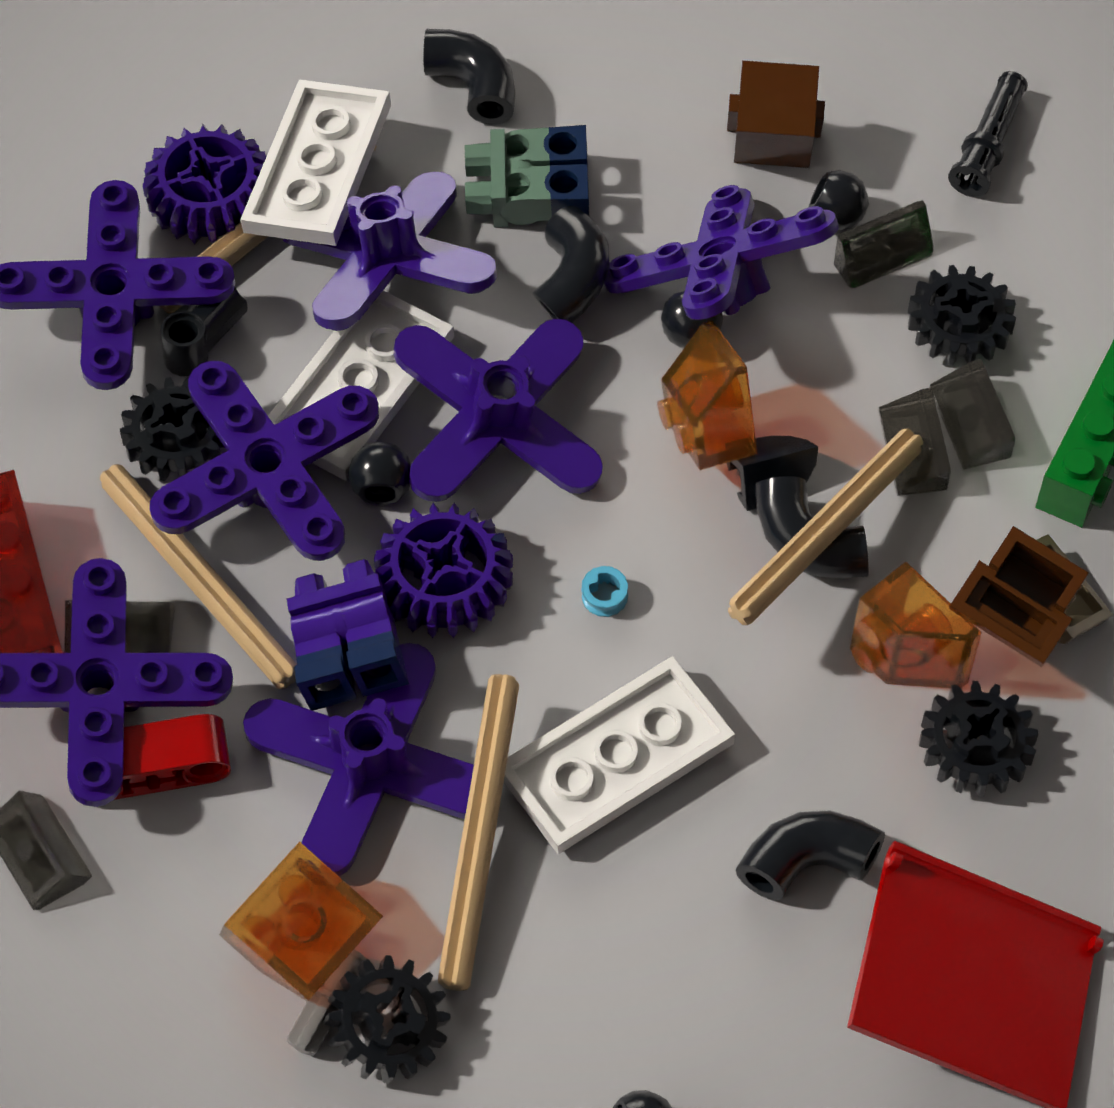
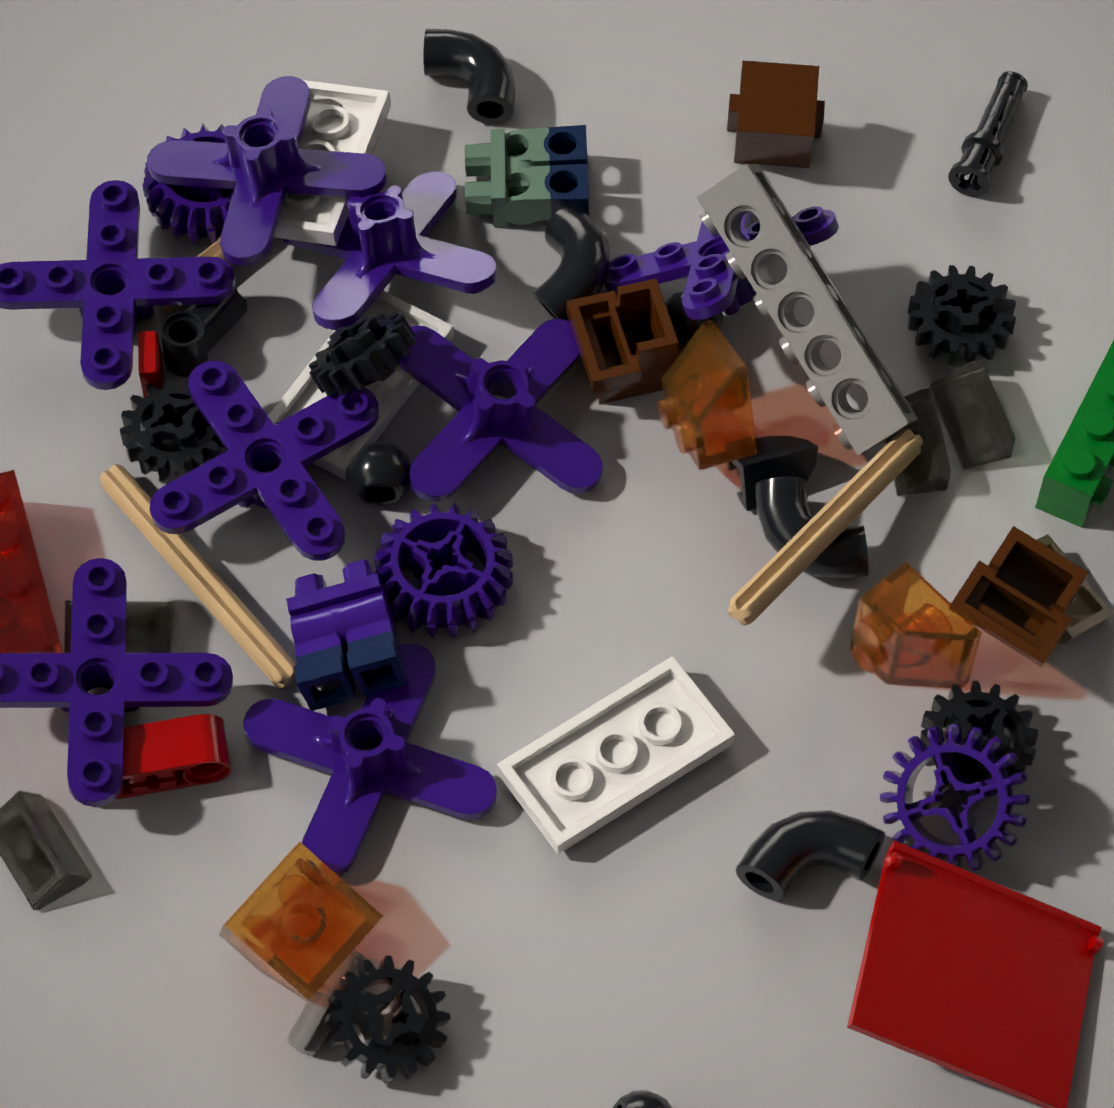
(150, 360): none -> red tile
(264, 165): none -> dark purple piece
(362, 353): none -> black gear
(478, 833): tan axle -> none
(618, 597): medium azure bush -> none
(624, 340): none -> reddish brown plate
(722, 214): none -> light grey brick
(843, 195): black piece -> none
(884, 245): clear smoke slope -> none
(946, 774): none -> dark purple gear

